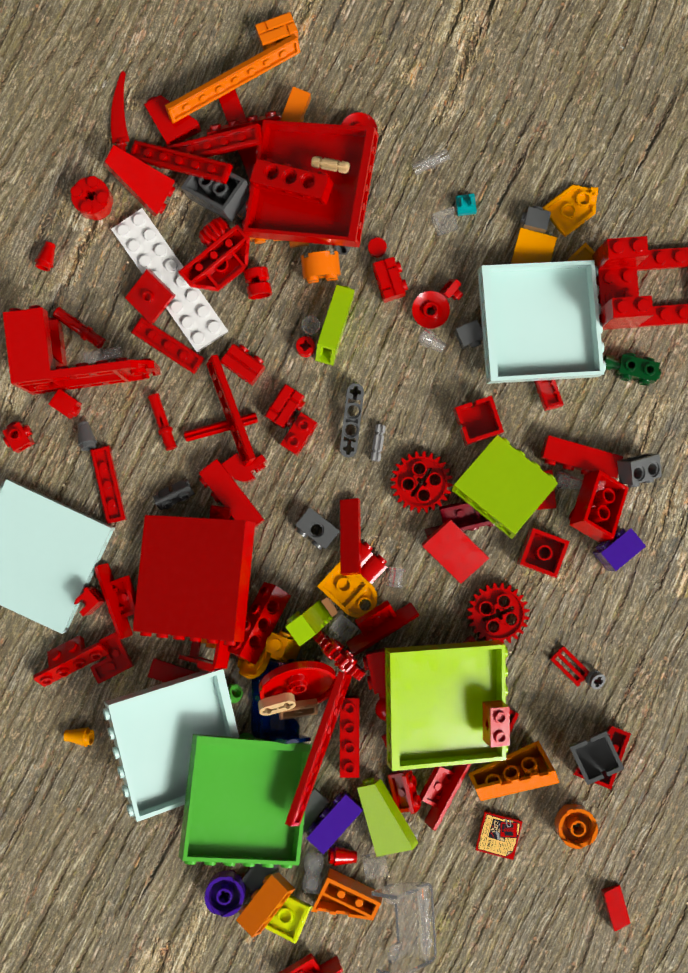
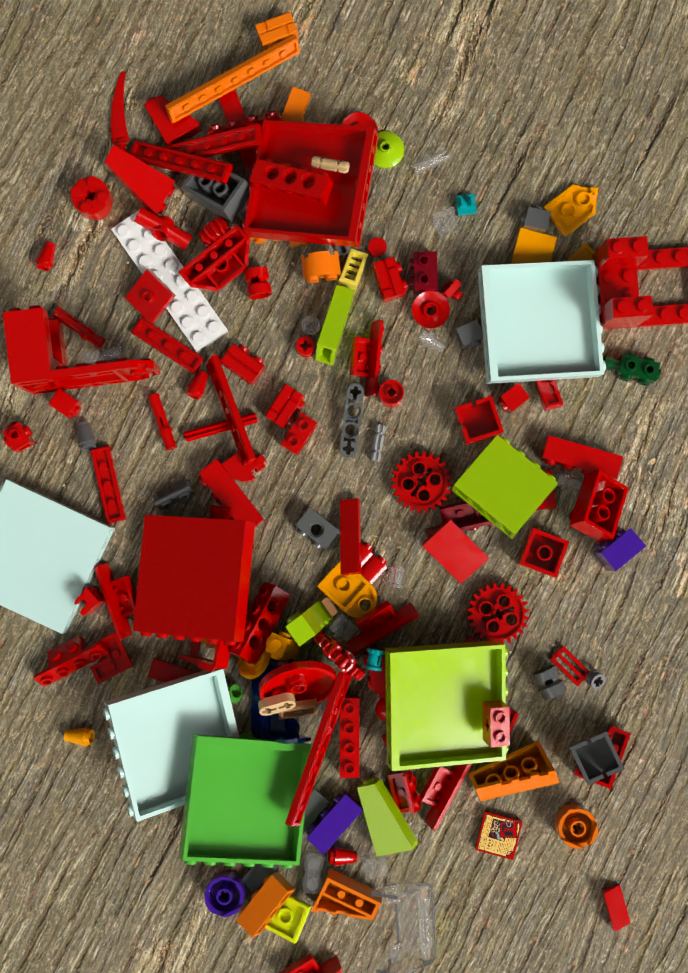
(163, 228): none -> red piece
(197, 386): none -> red cone
(348, 279): none -> light yellow slope
(366, 358): none -> red bracket
(374, 659): none -> teal bush
(391, 393): none -> red wheel
(392, 156): none -> lime dish
(424, 272): none -> dark red brick
(513, 398): none -> red brick
(553, 688): none -> dark grey wheel
(639, 469): dark grey brick -> none

